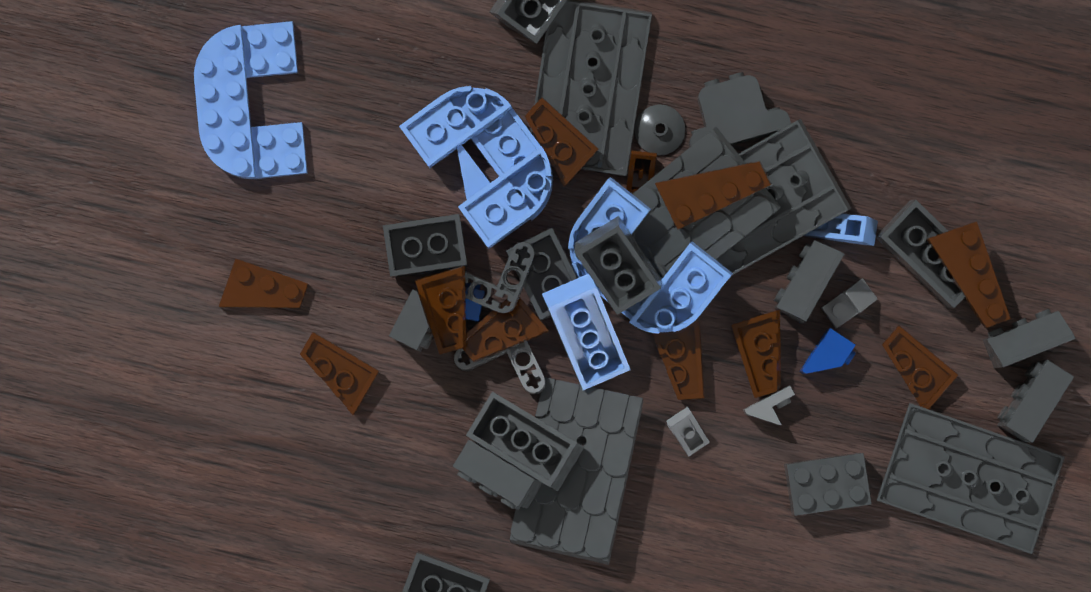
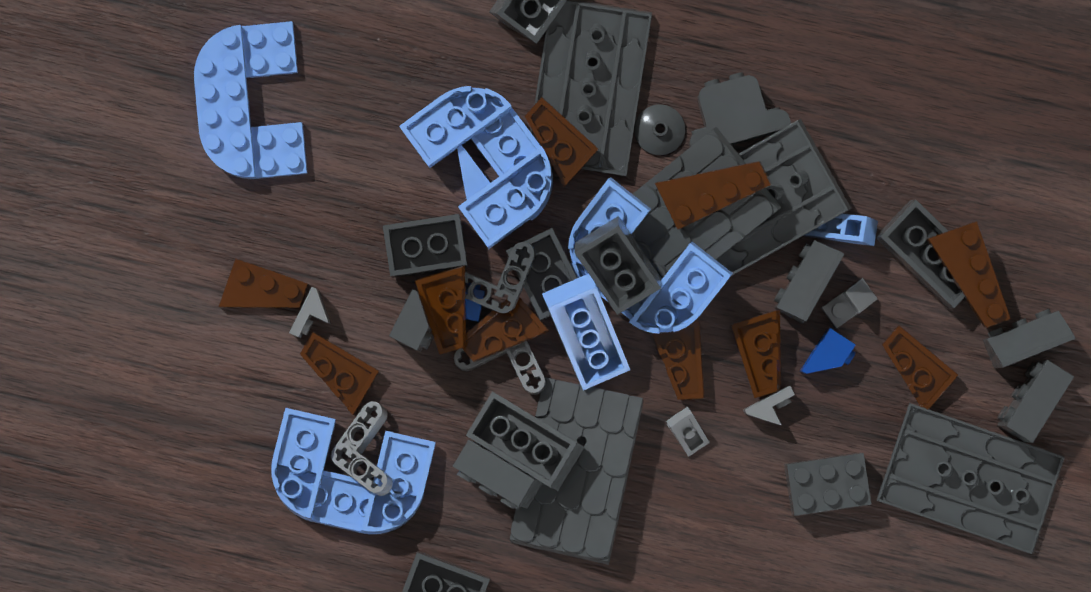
(312, 306): none -> light grey slope
(339, 498): none -> light blue plate
(355, 449): none -> light grey beam
(640, 169): reddish brown slope -> none

